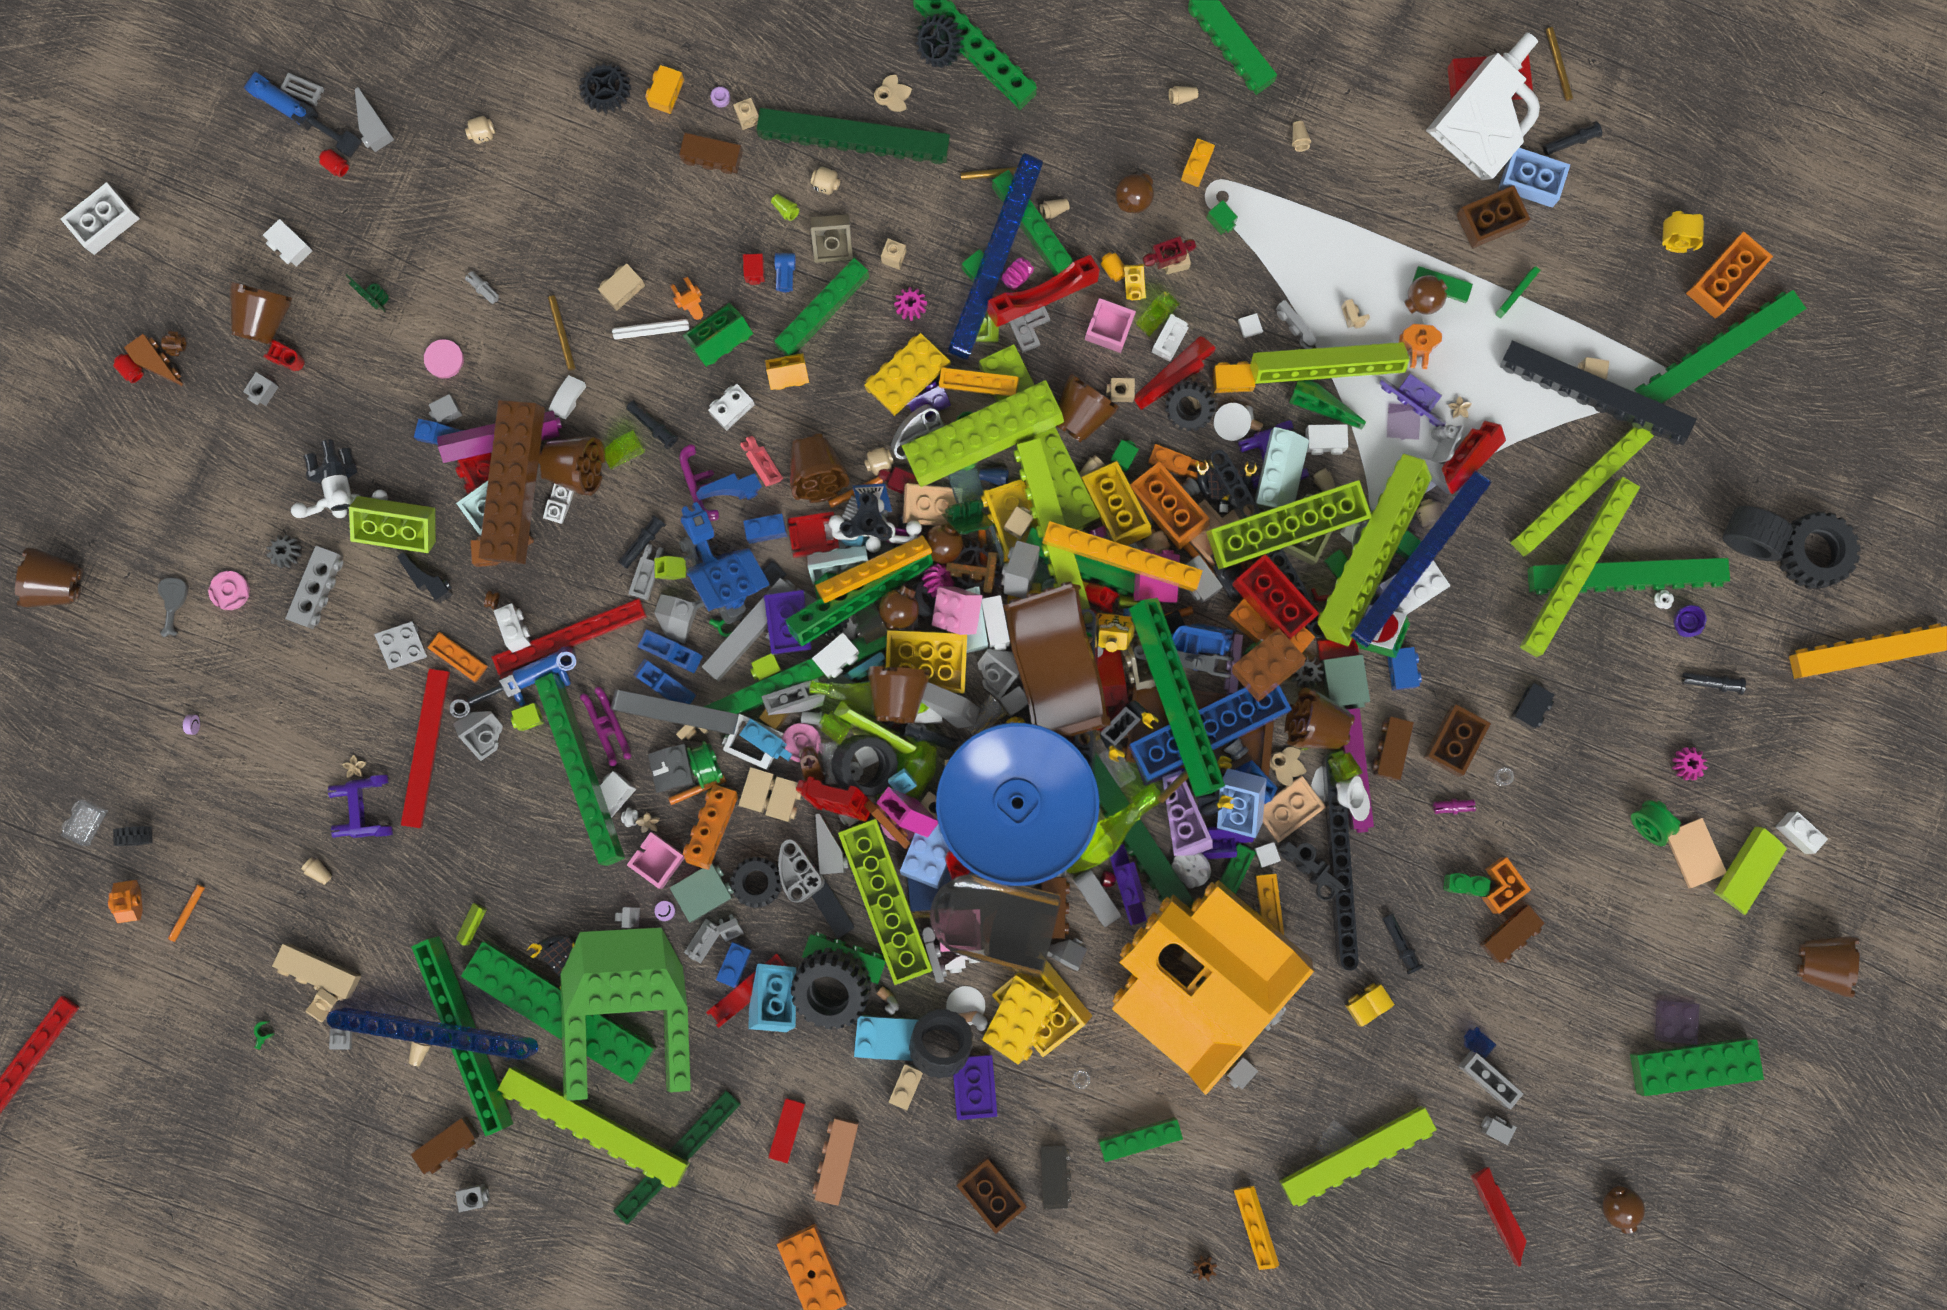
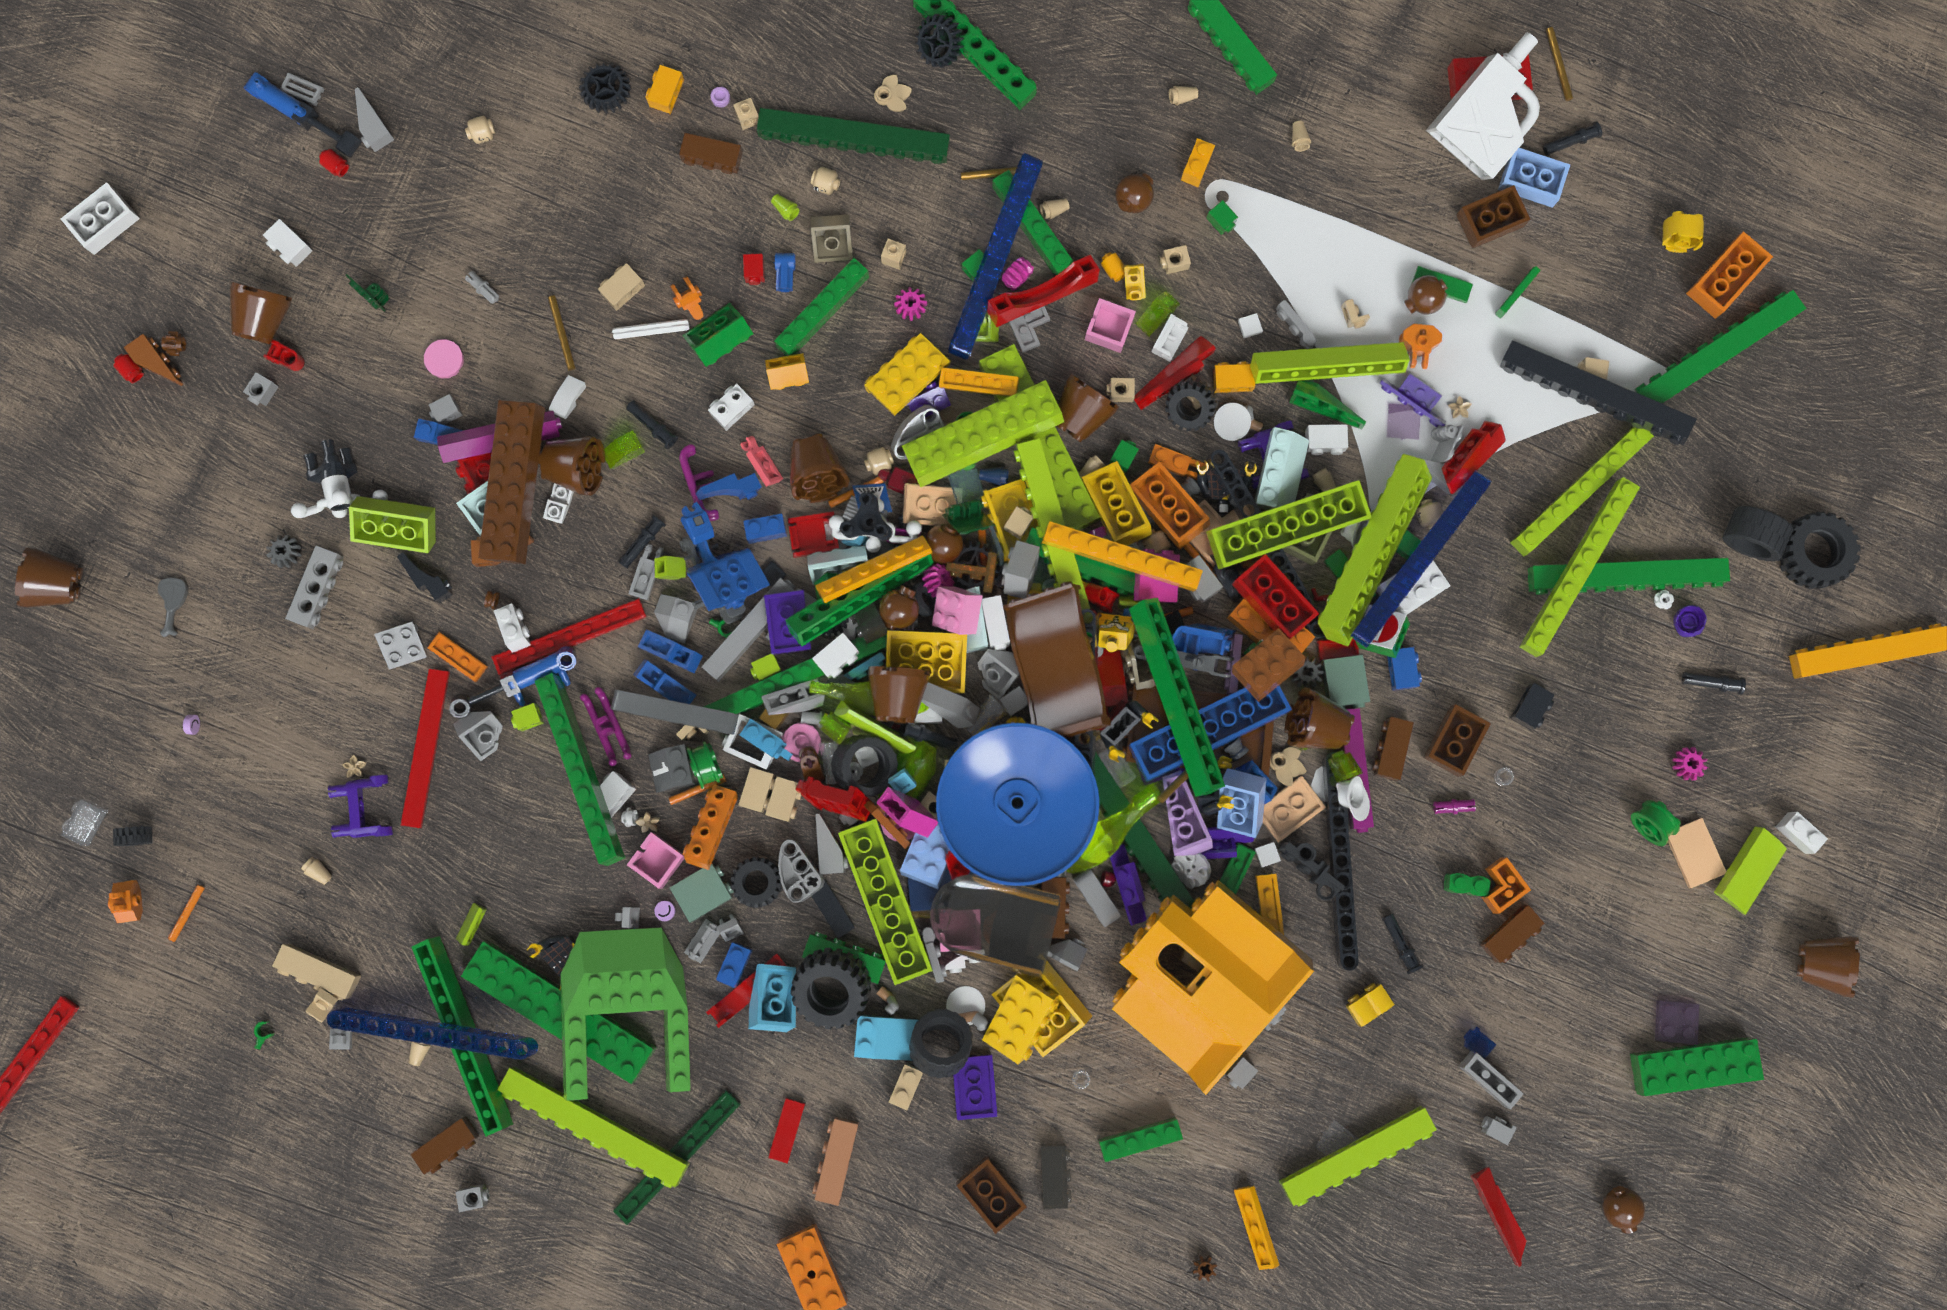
(229, 590): bright pink tile -> none
(1163, 260): dark red piece -> none

